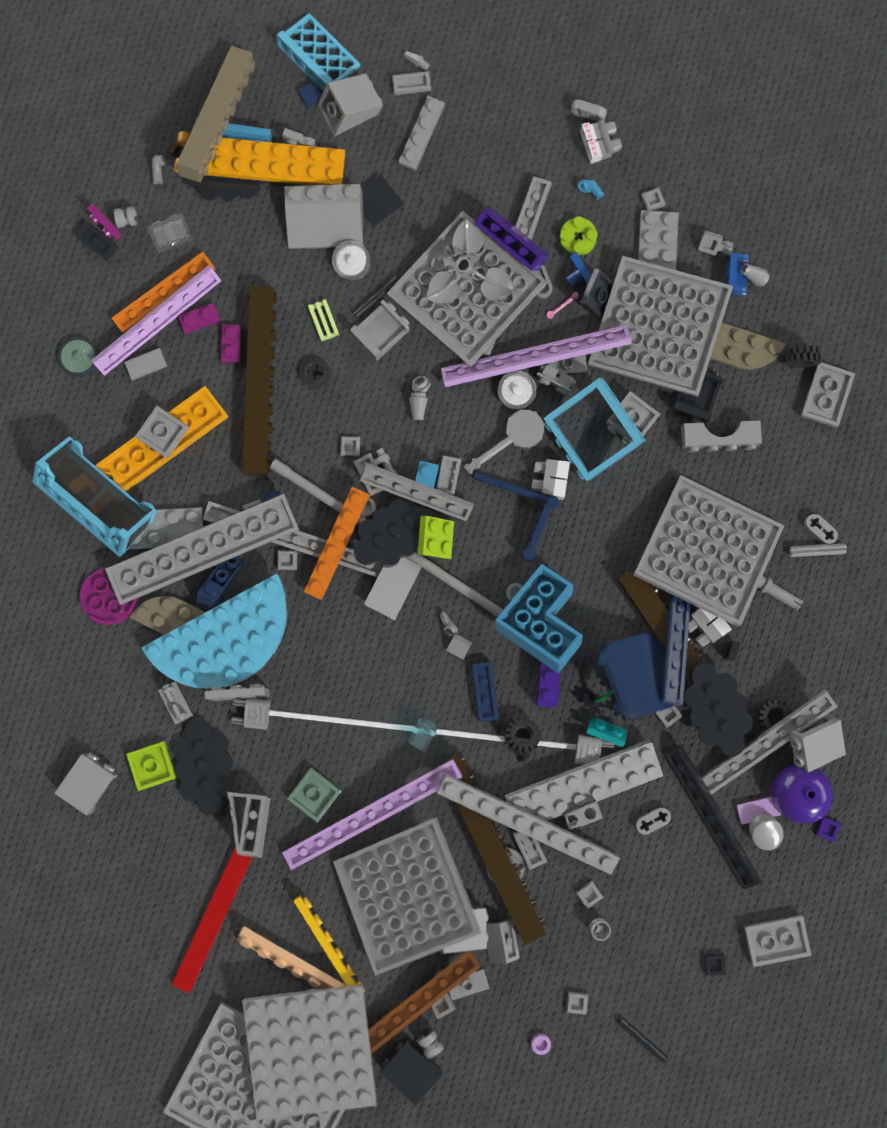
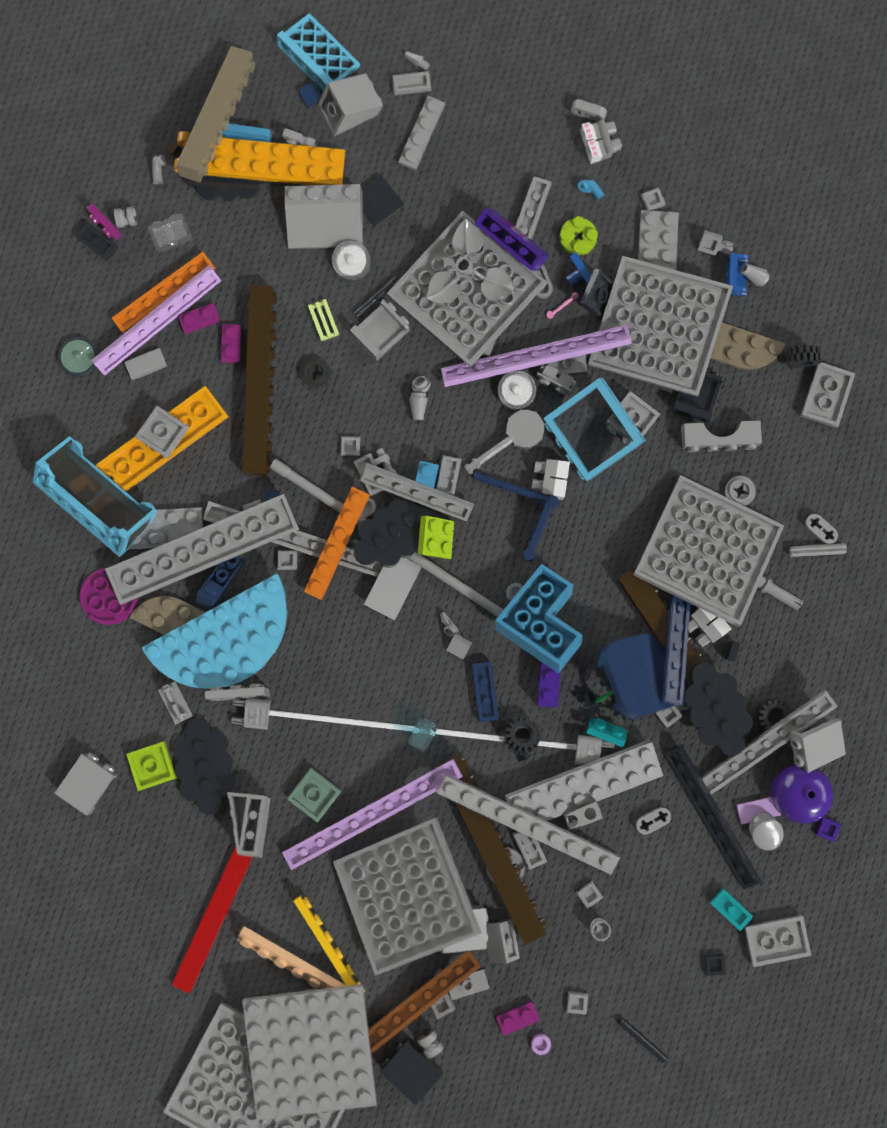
(518, 1018): none -> magenta plate
(731, 909): none -> teal plate
(748, 487): none -> light grey gear

